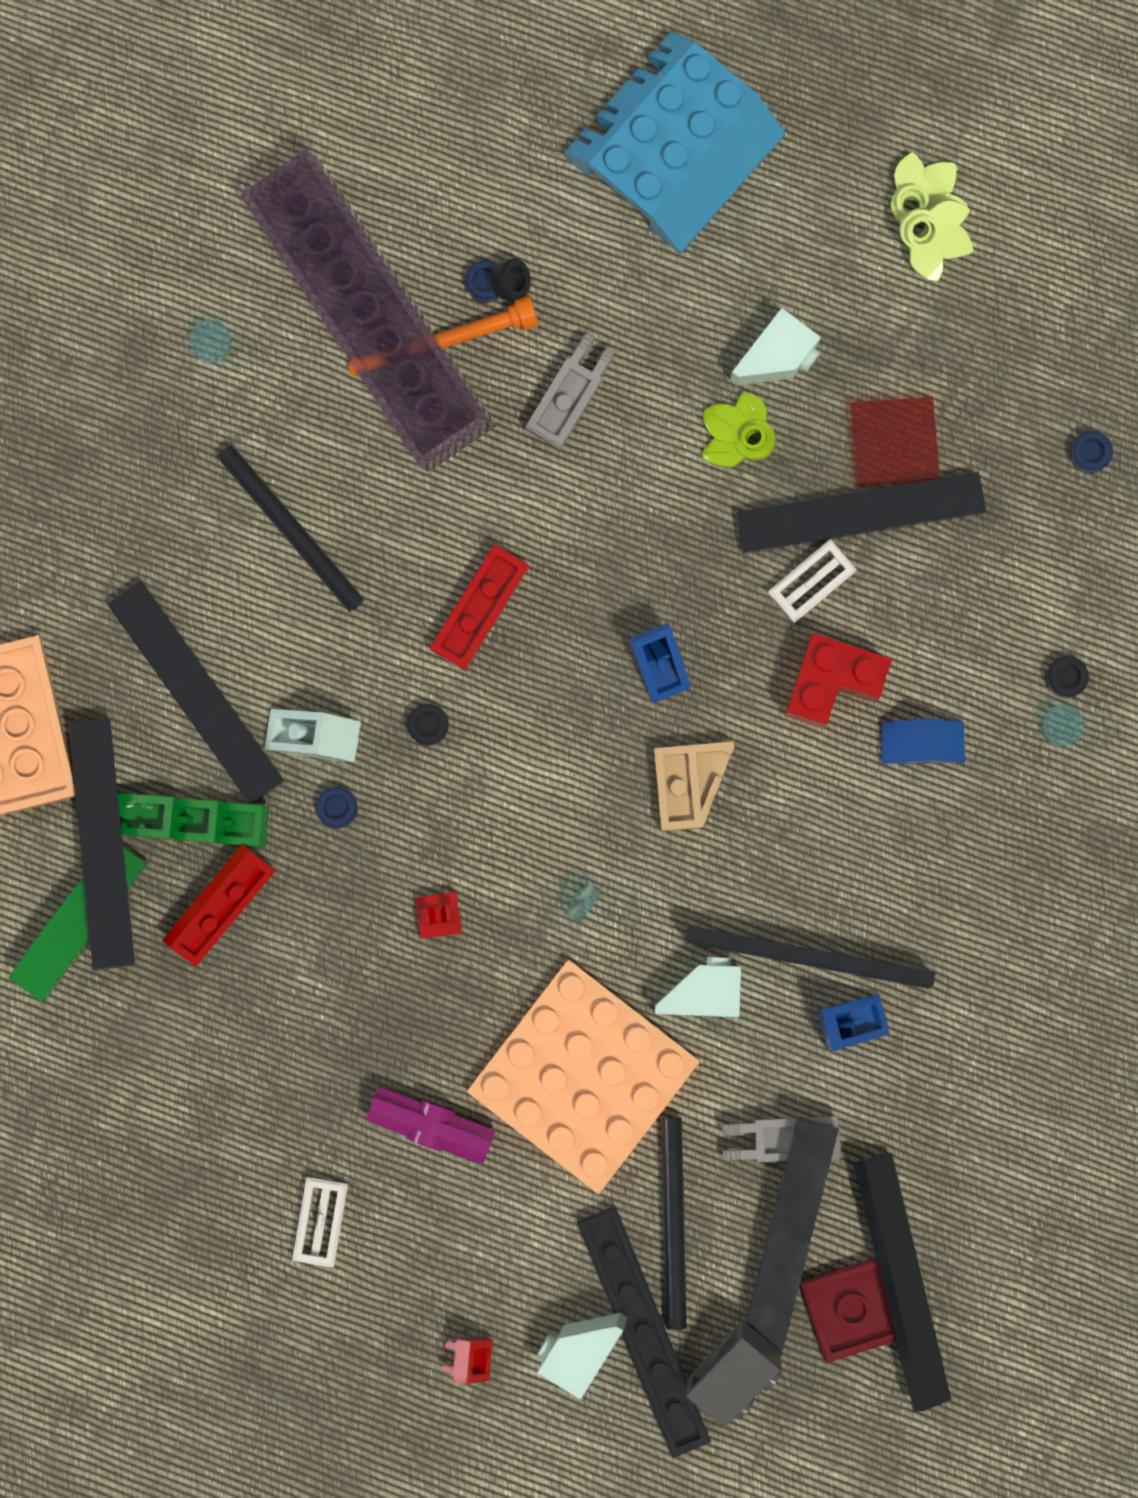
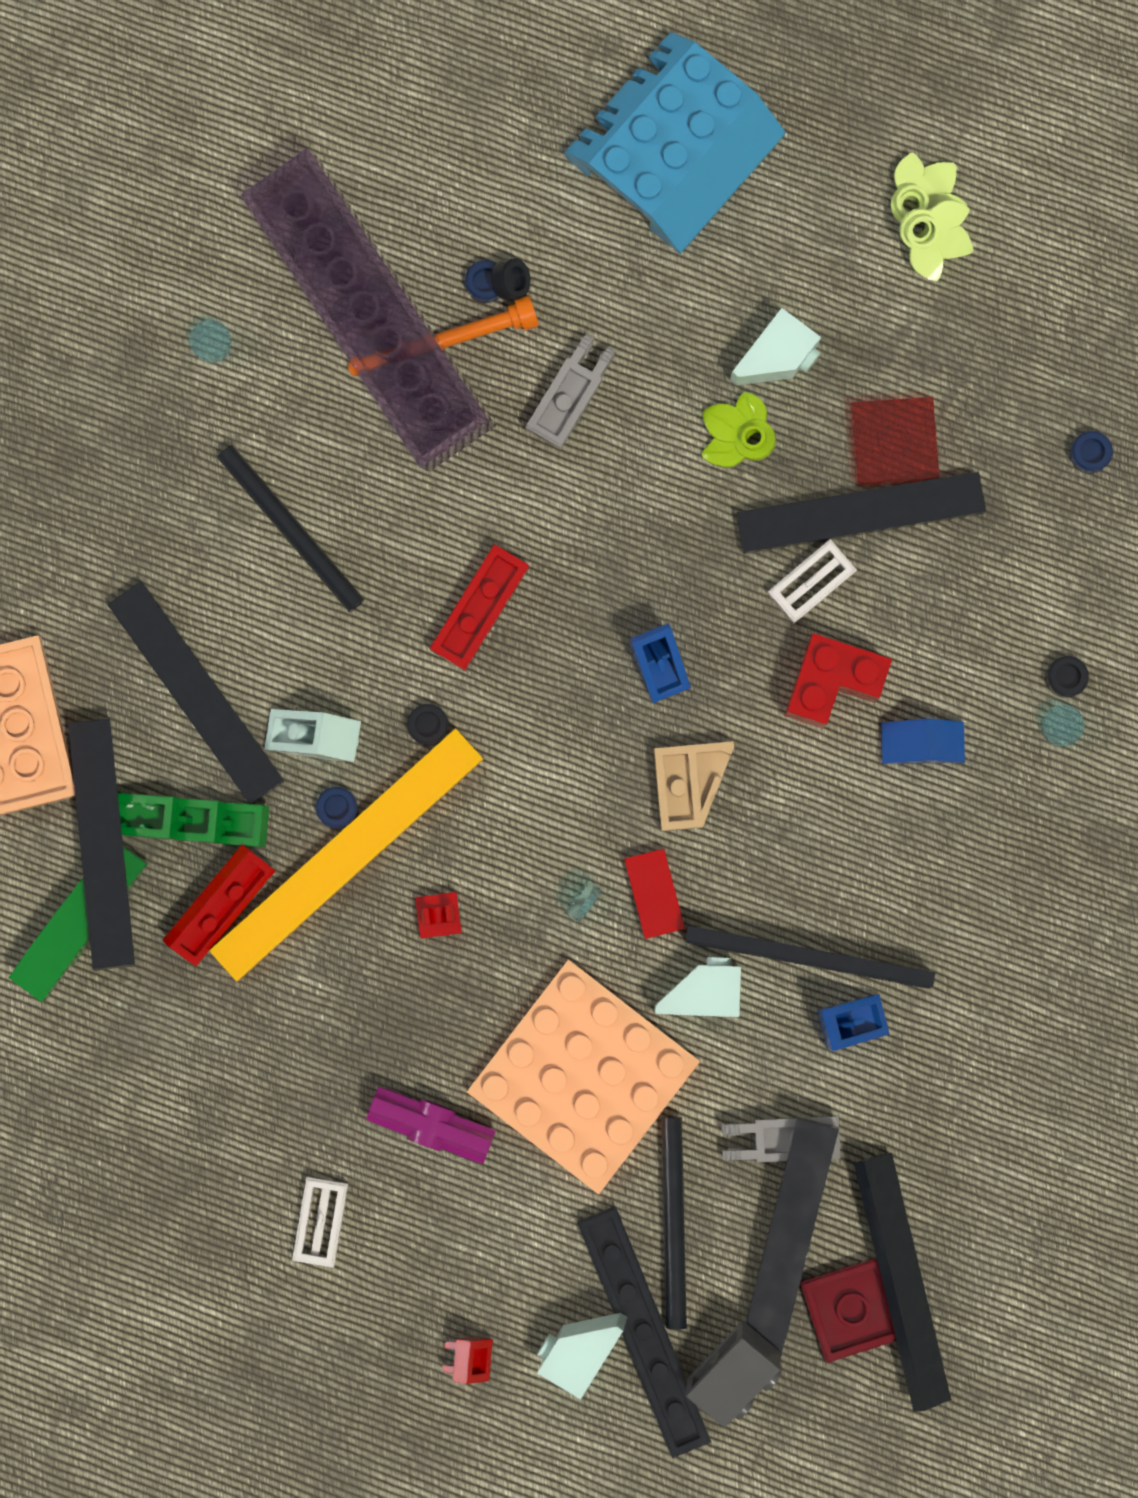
(346, 855): none -> yellow tile
(654, 893): none -> red tile

